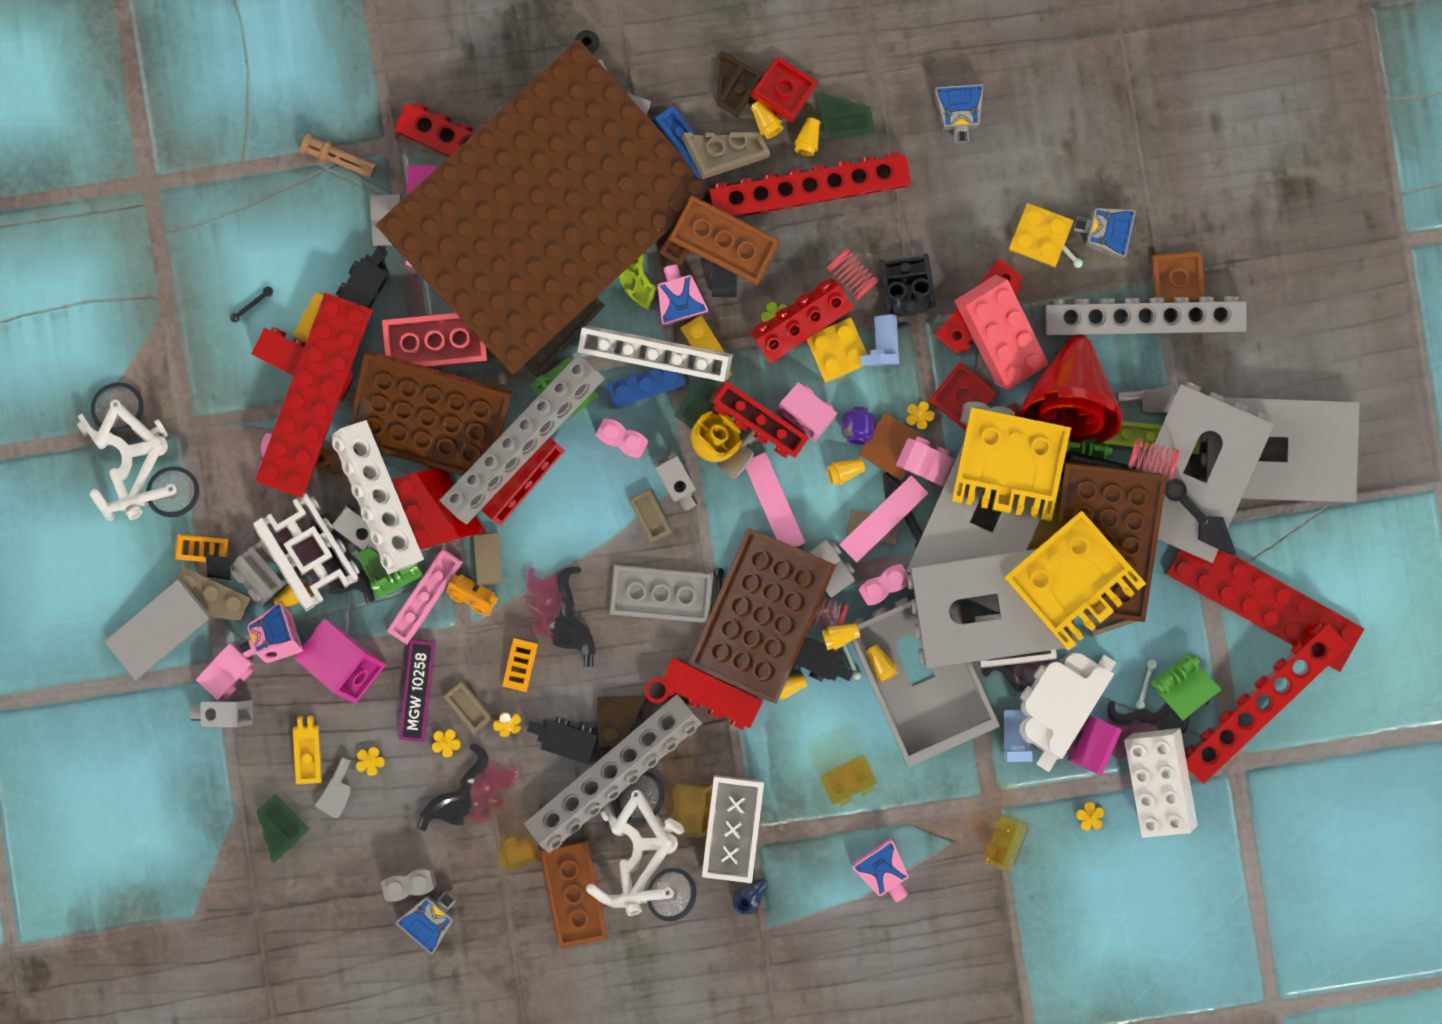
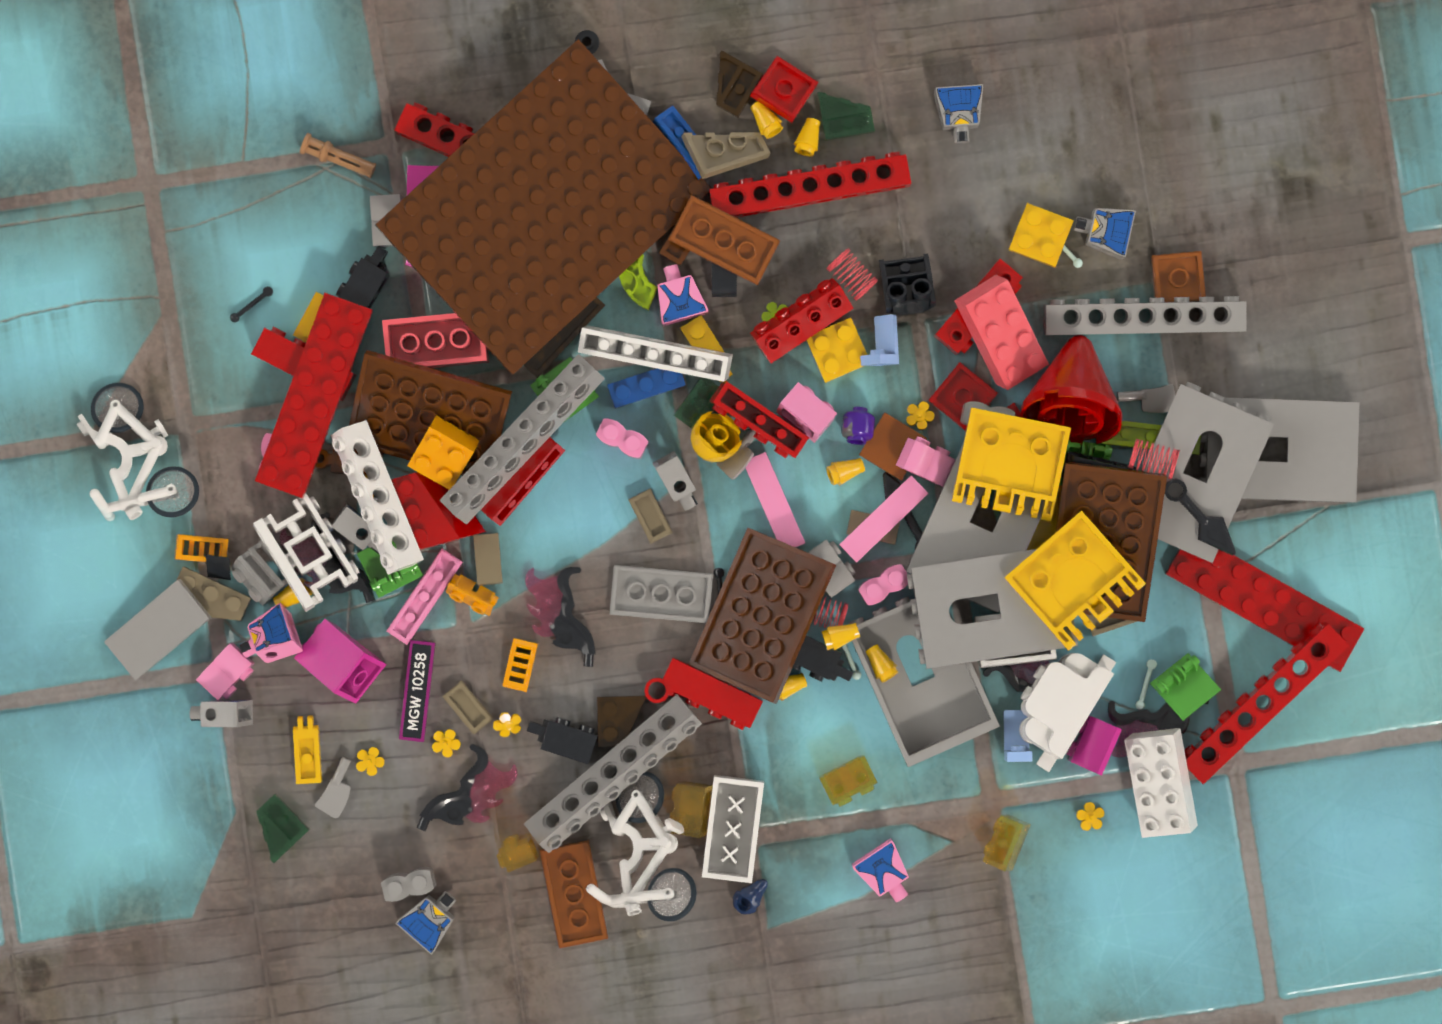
(443, 453): none -> light orange brick

